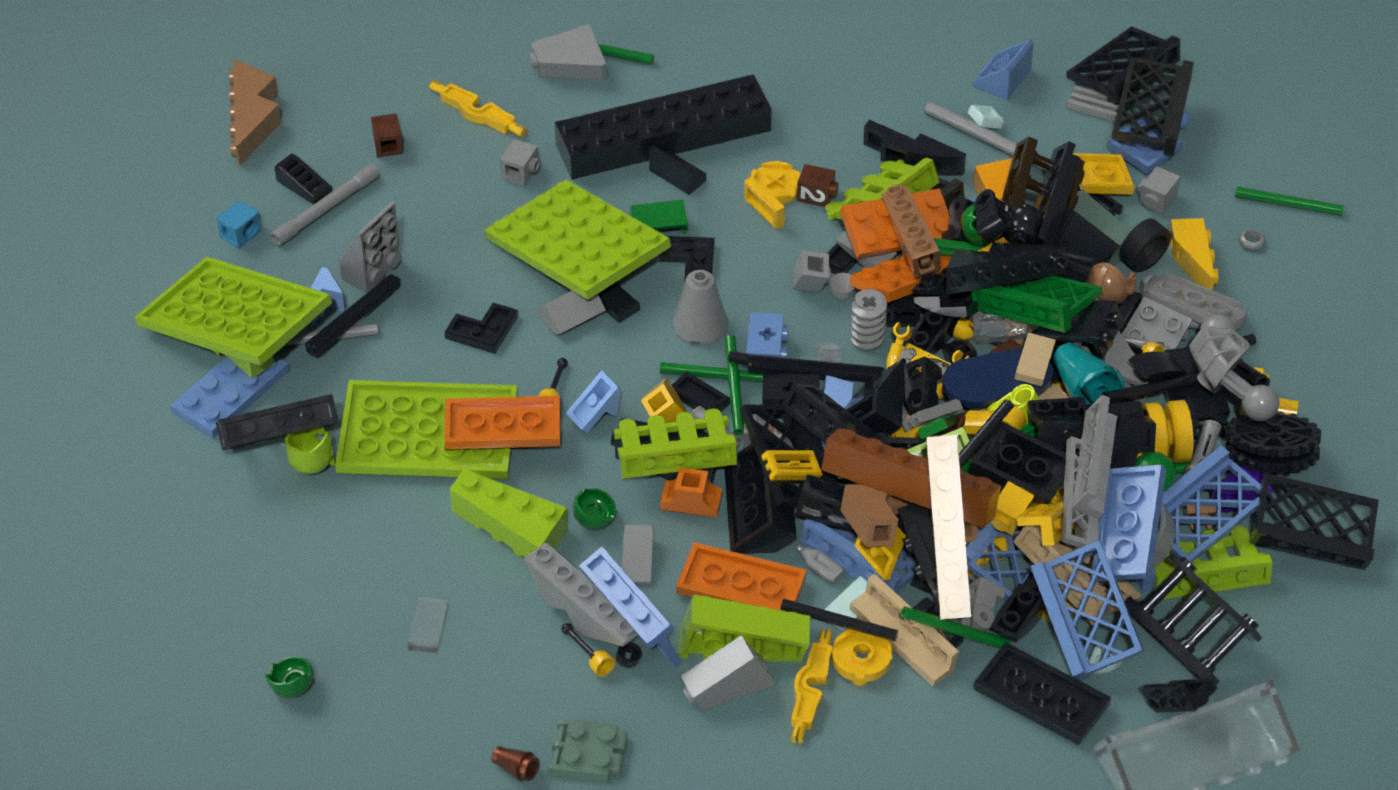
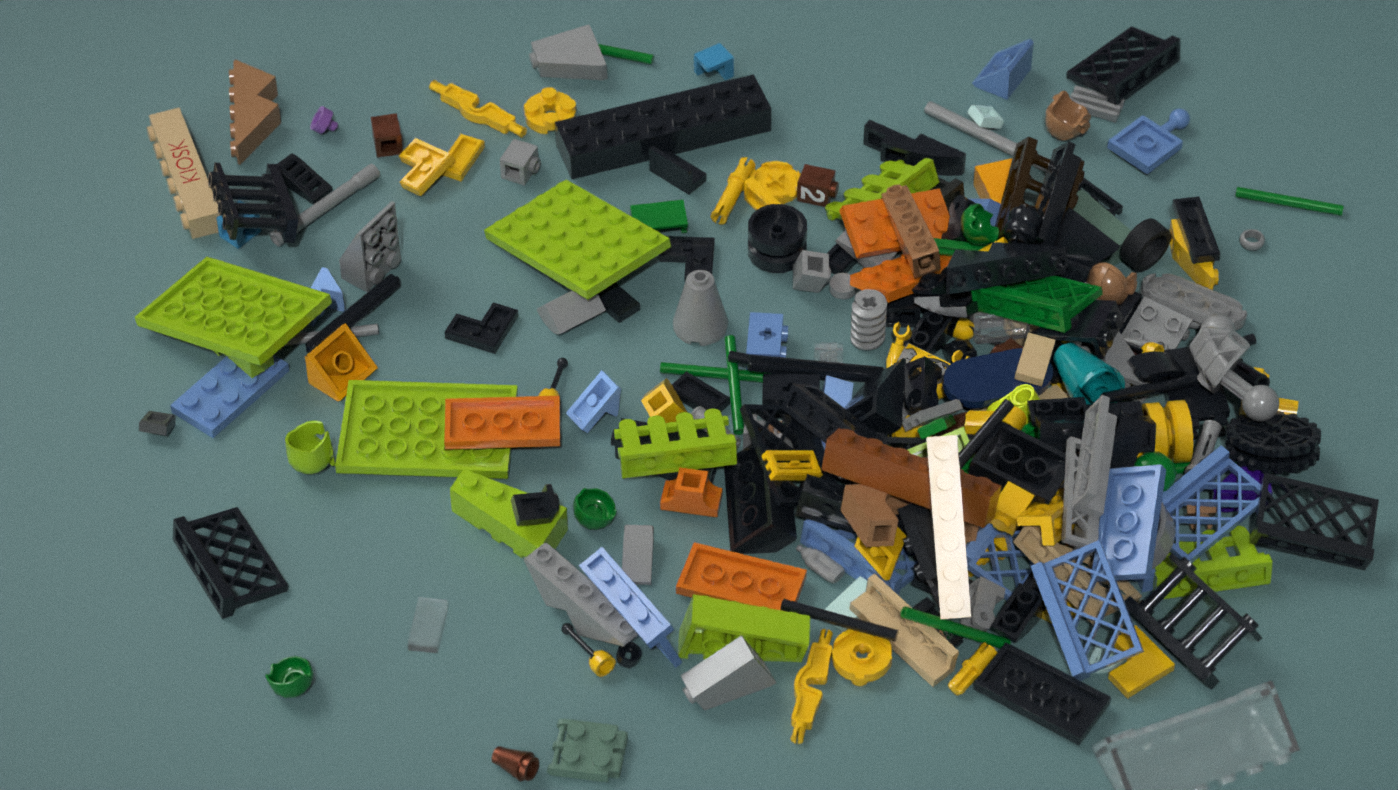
(157, 423): none -> dark grey tile
(184, 171): none -> tan brick
(208, 573): none -> black fence
(273, 192): none -> black fence
(276, 421): black fence -> none
(323, 120): none -> medium lavender tile
(337, 362): none -> light orange slope
(427, 165): none -> yellow tile
(465, 152): none -> yellow tile
(535, 507): none -> black bracket
(548, 100): none -> yellow plate
(716, 59): none -> dark azure panel
(733, 190): none -> yellow pin
(776, 237): none -> black wheel
(972, 669): none -> yellow axle
(992, 216): black piece -> none
(1066, 118): none -> medium nougat cap
(1105, 174): yellow tile -> none
(1142, 668): none -> yellow tile
(1159, 190): light grey brick -> none
(1174, 112): pearl dark grey fence -> none
(1179, 695): black bracket -> none
(1196, 230): none -> black tile

